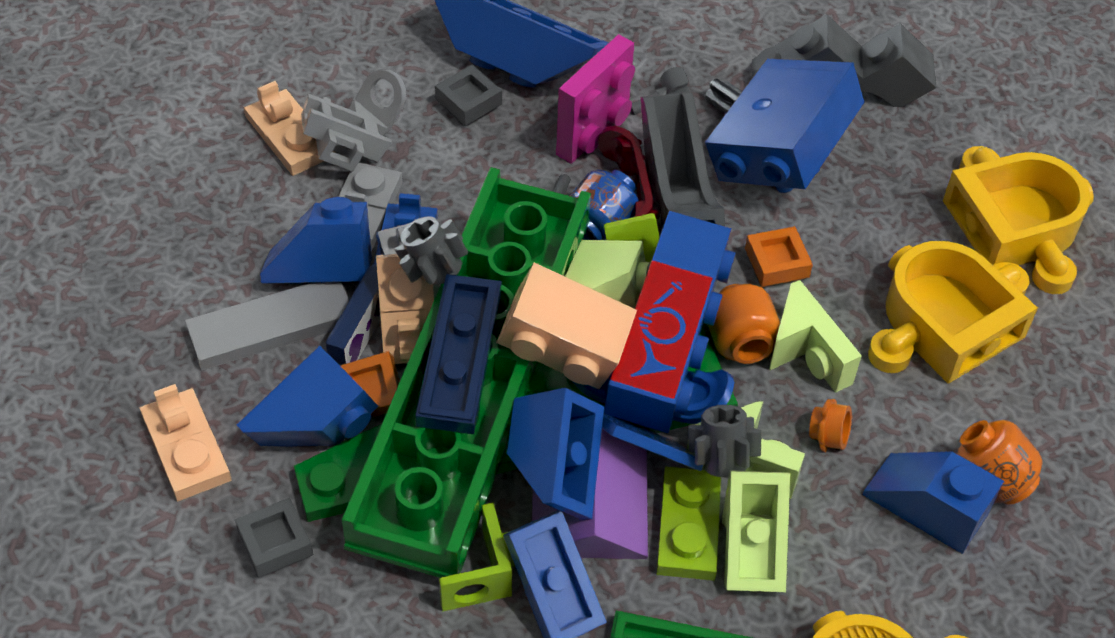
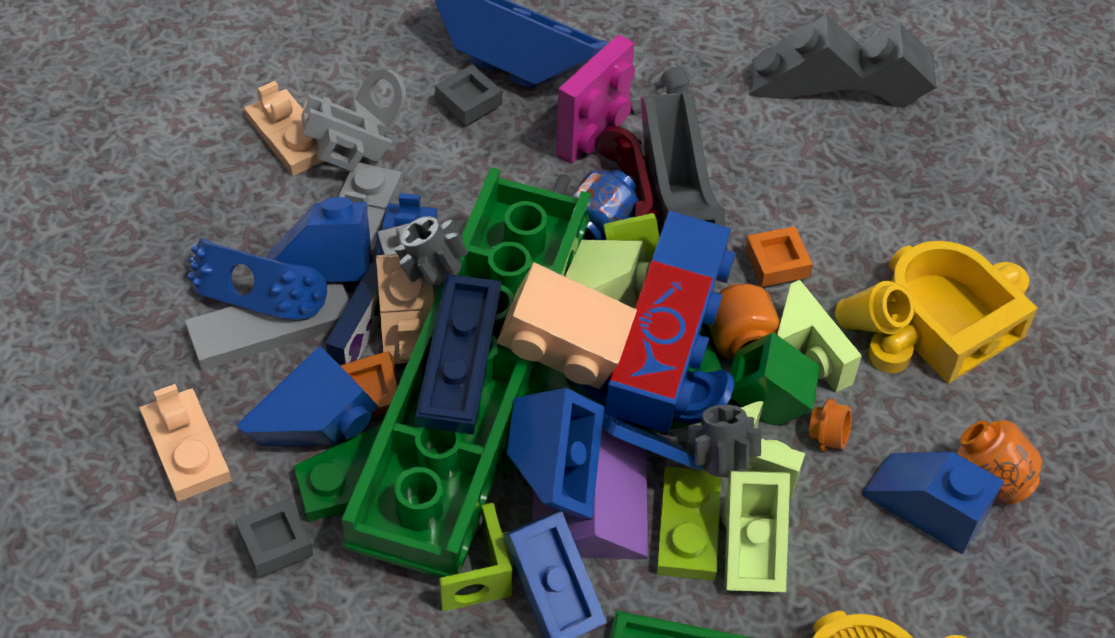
(278, 287): none -> blue piece
(777, 376): none -> green brick
(782, 122): blue piece -> none
(877, 309): none -> yellow cone
(1021, 211): yellow piece -> none

